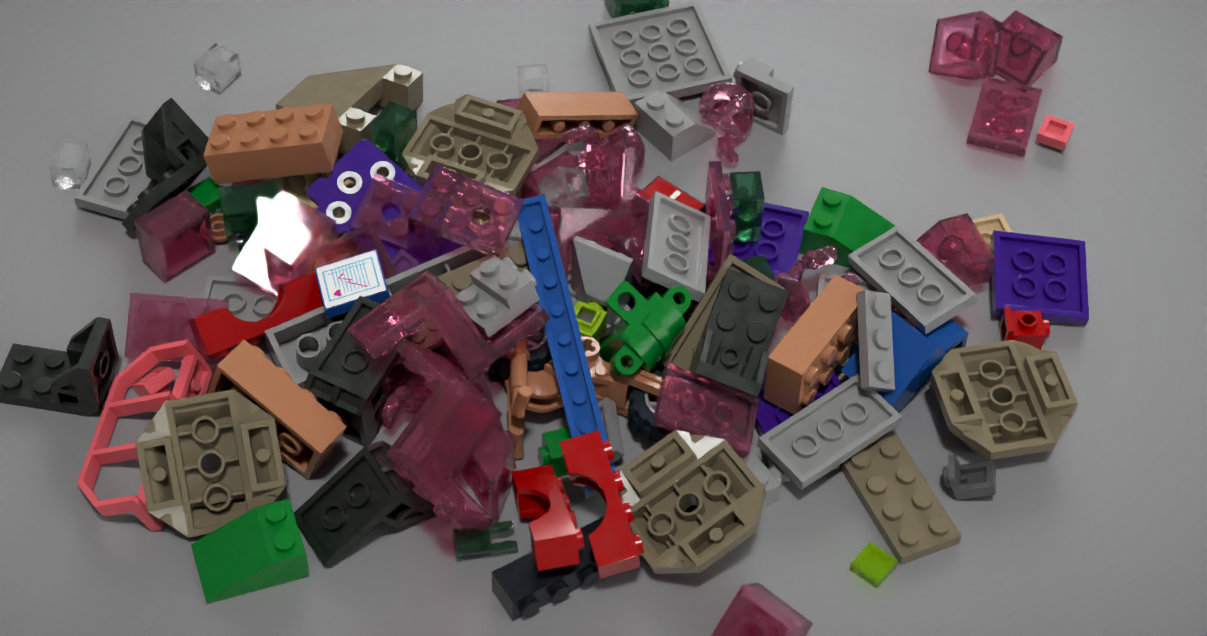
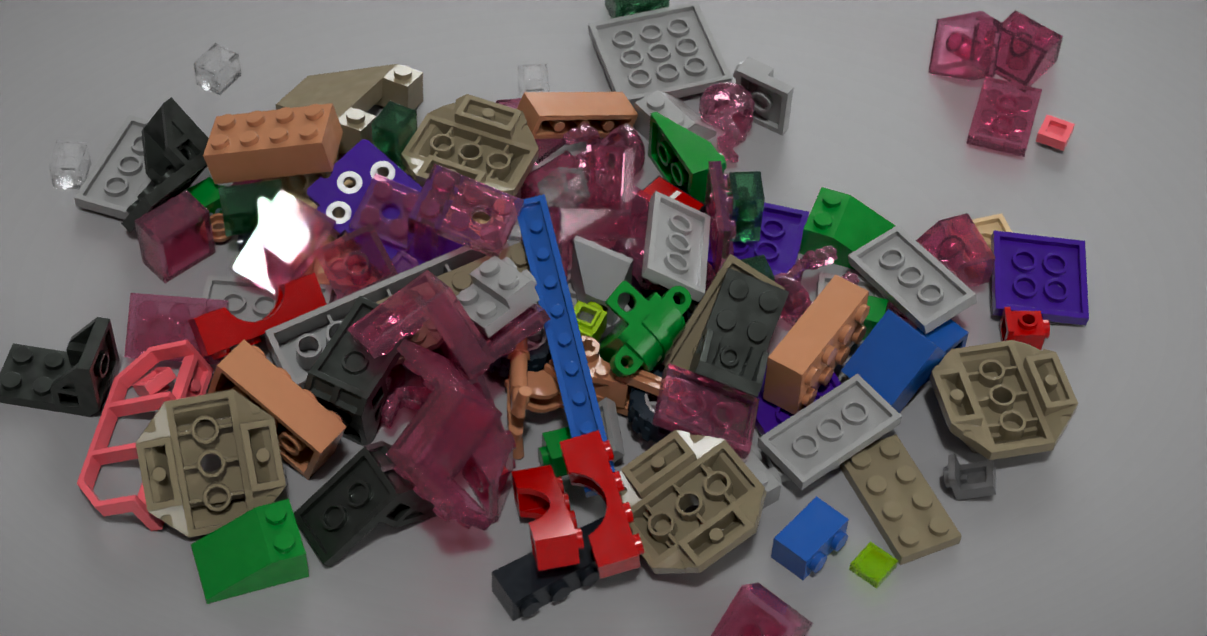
(348, 279): white tile -> none
(477, 541): clear green hinge -> none
(681, 155): none -> green slope
(810, 538): none -> blue brick
(875, 341): light grey plate -> none

